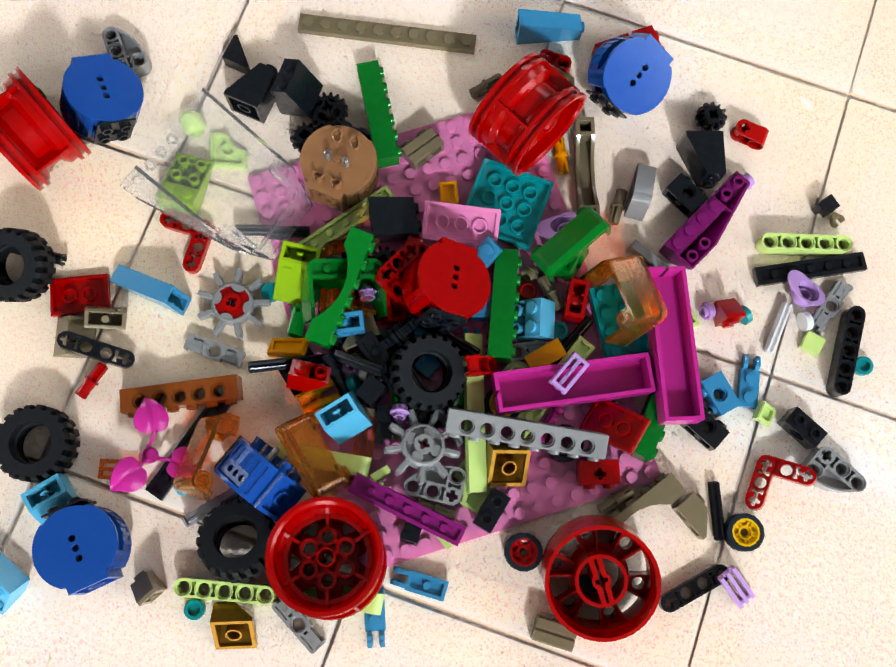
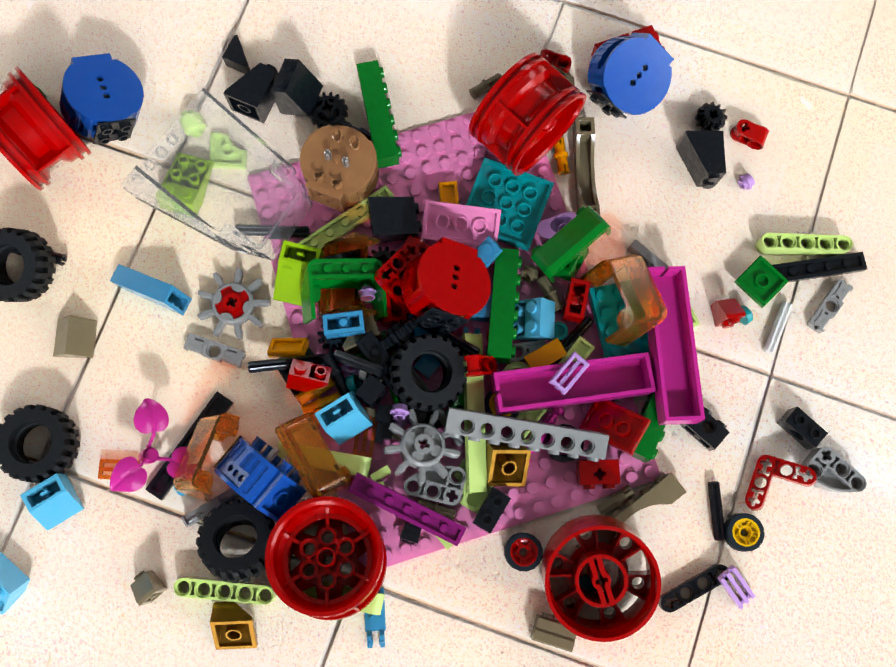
(73, 294): red tile -> none
(81, 546): blue piece -> none
(91, 380): red axle -> none
(97, 346): black beam -> none
(105, 317): dark tan brick -> none
(129, 49): light grey beam -> none
(190, 250): red beam -> none
(194, 609): teal tile -> none
(232, 384): dark orange brick -> none
(267, 291): teal tile -> none
(296, 324): green piece -> none
(298, 135): black gear -> none
(307, 635): light grey piece -> none
(324, 326): green arch -> none
(387, 33): dark tan plate -> none
(422, 148): dark tan brick -> none
(422, 584): dark azure hinge -> none
(527, 291): red plate -> none
(547, 26): dark azure slope -> none
(617, 206): dark tan axle -> none
(640, 192): light grey beam -> none
(675, 195): black brick -> none
(693, 514): dark tan slope -> none
(706, 225): magenta wedge -> none
(707, 310): lavender plate -> none
(728, 399): dark azure brick -> none
(748, 382): dark azure hinge -> none
(761, 281): none -> green tile
(764, 413): yellowish green tile -> none
(804, 291): lavender piece -> none
(805, 321): white tile -> none
(812, 343): yellowish green tile -> none
(826, 208): black piece -> none
(852, 345): black beam -> none
(863, 366): teal tile -> none

